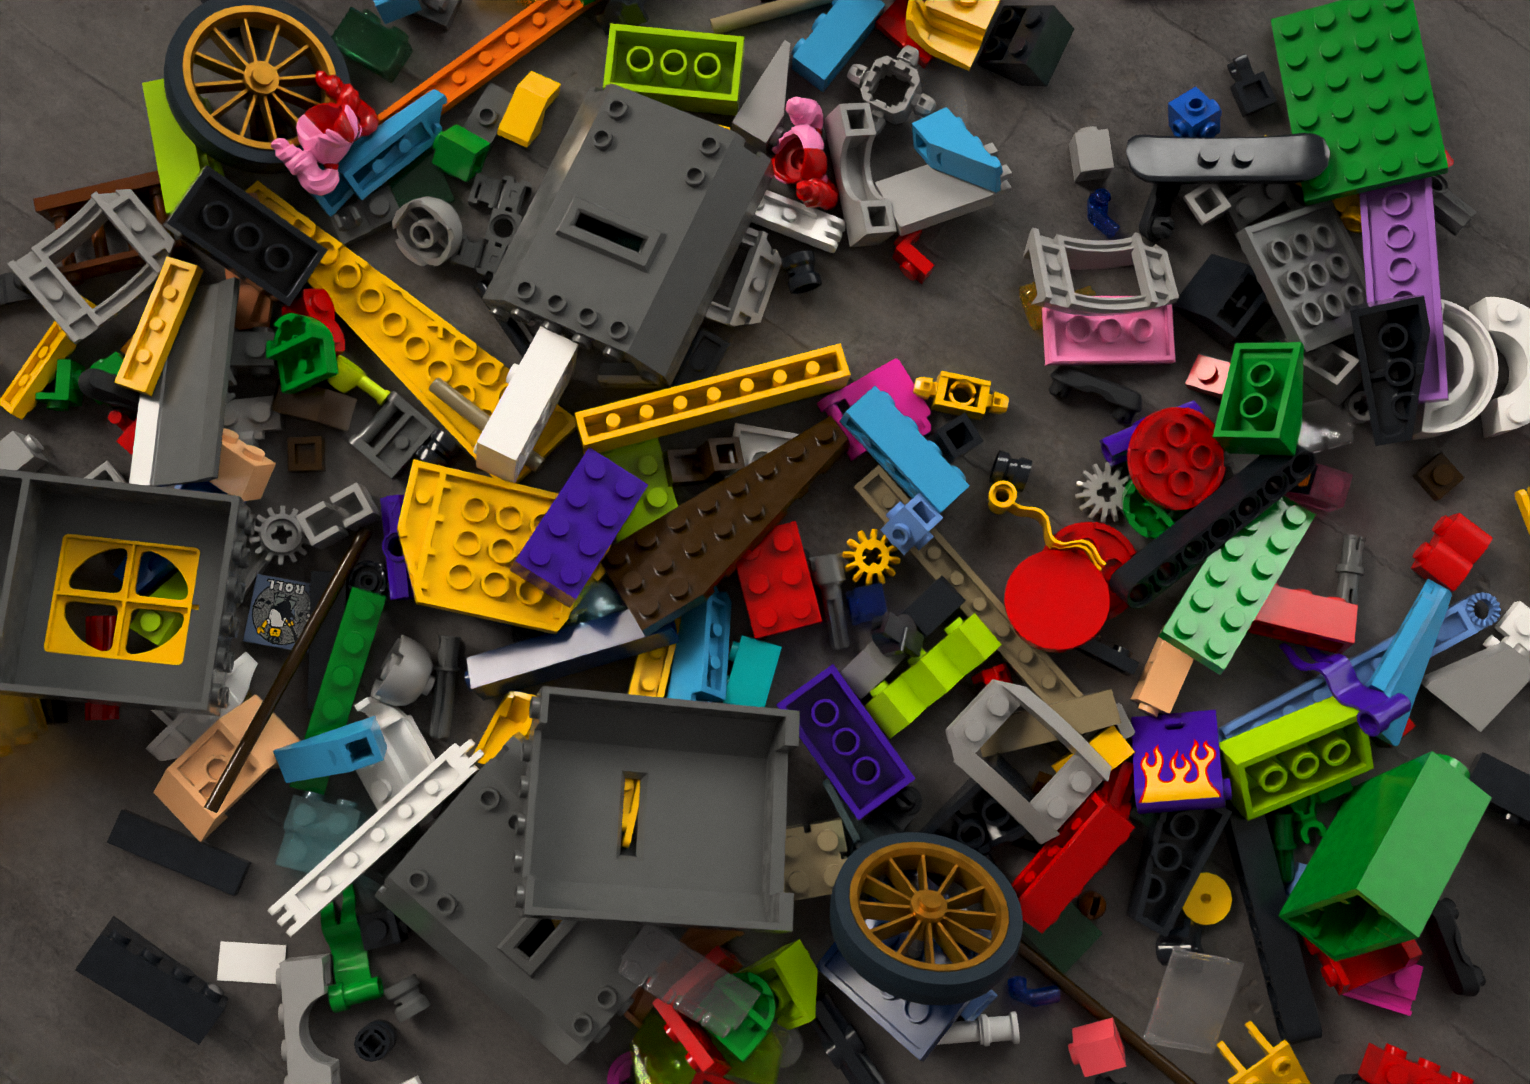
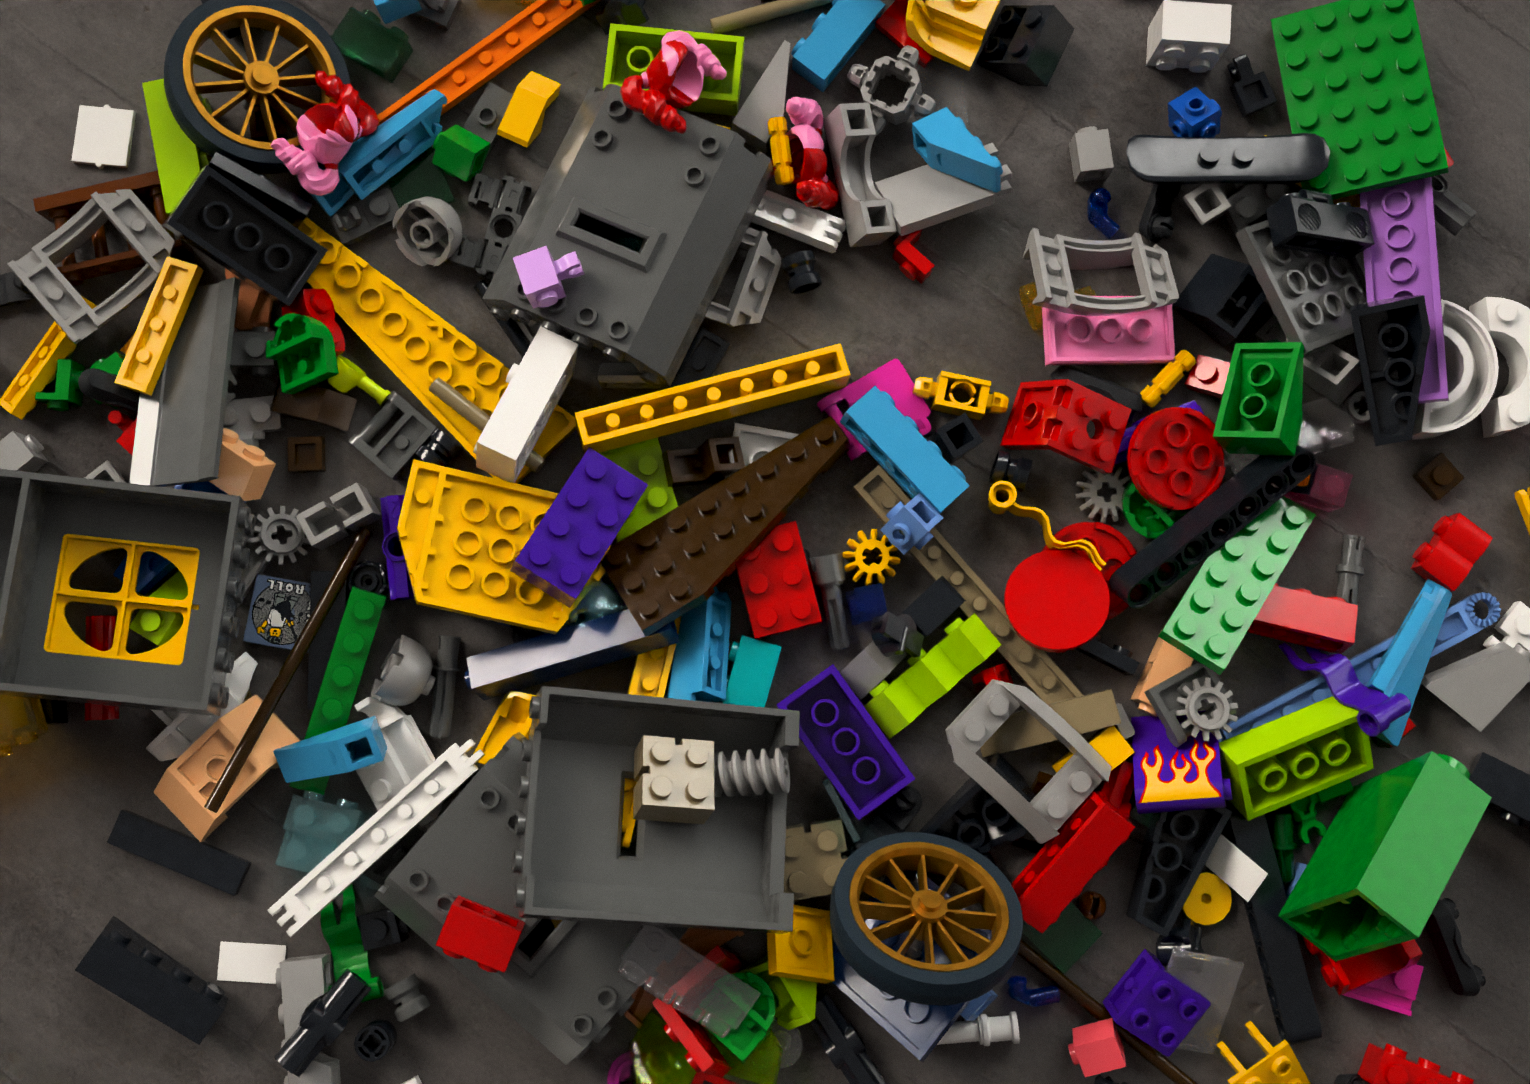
(103, 136): none -> white piece
(282, 202): none -> black plate
(322, 1023): none -> black piece
(480, 934): none -> red brick
(543, 275): none -> lavender brick
(672, 81): none -> hair
(677, 780): none -> piece
(751, 773): none -> light grey piece
(780, 150): none -> yellow axle
(806, 950): none -> yellow tile
(1056, 419): none -> red bracket
(1155, 1004): none -> dark purple bracket
(1164, 702): none -> dark grey plate
(1167, 378): none -> yellow axle
(1188, 35): none -> white brick
(1210, 696): none -> light grey gear
(1235, 868): none -> white sticker
(1316, 225): none -> black piece

